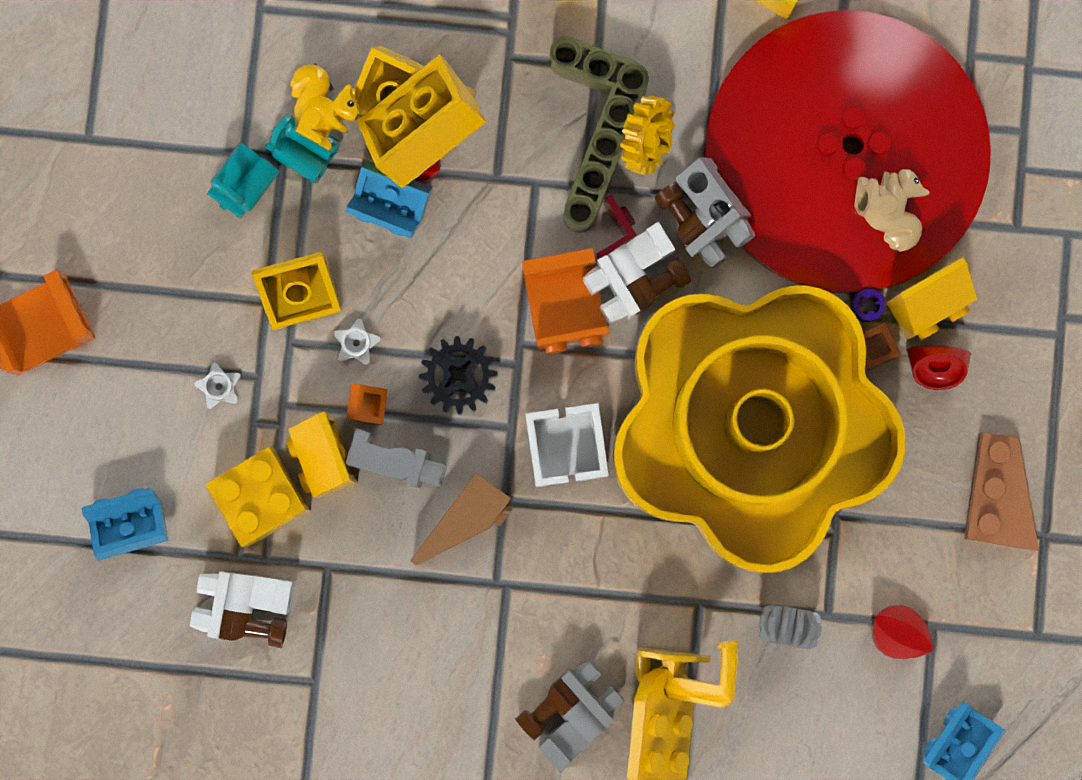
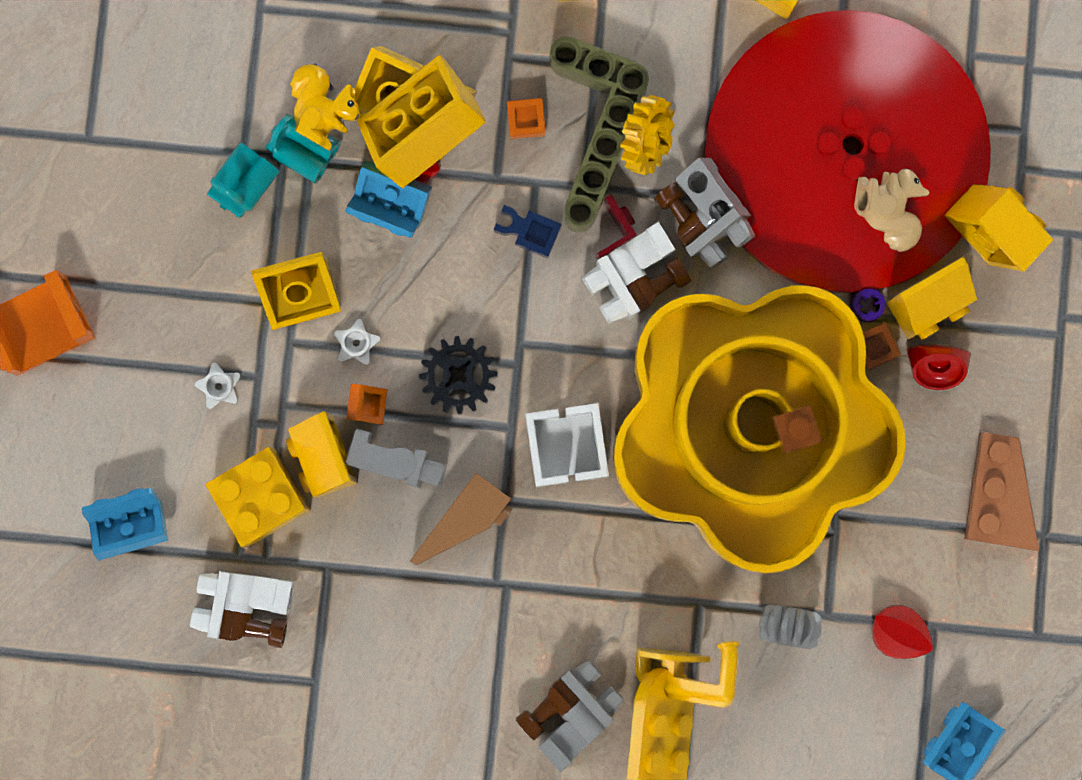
(526, 118): none -> orange plate
(534, 232): none -> dark blue plate
(561, 303): orange panel -> none
(796, 429): none -> dark orange plate
(999, 226): none -> yellow brick

